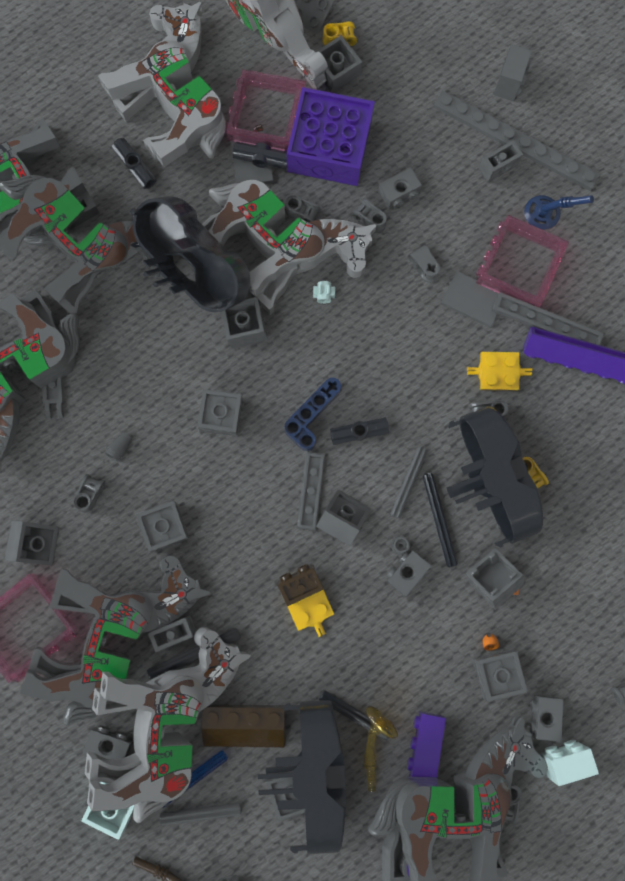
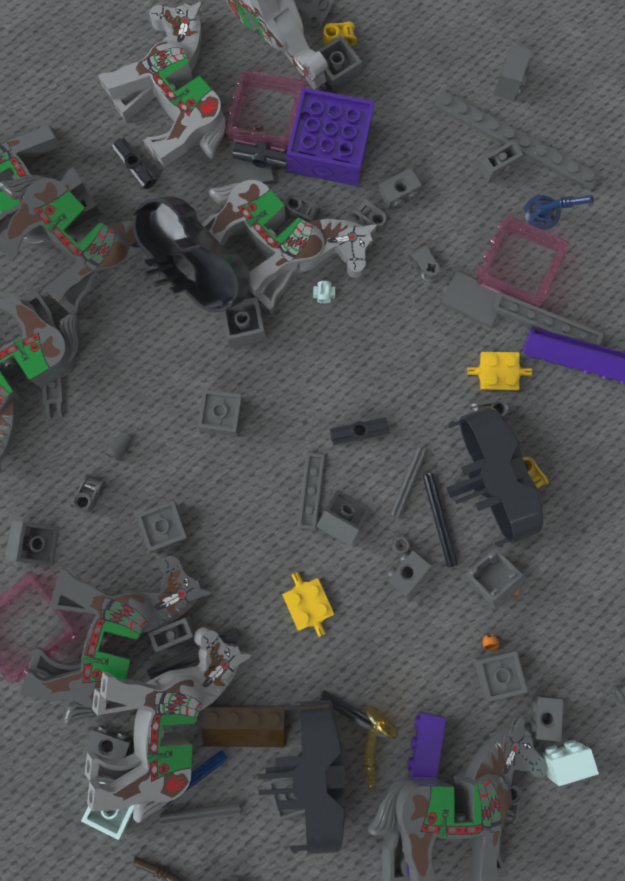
(299, 584): dark brown bracket -> none
(315, 410): dark blue beam -> none

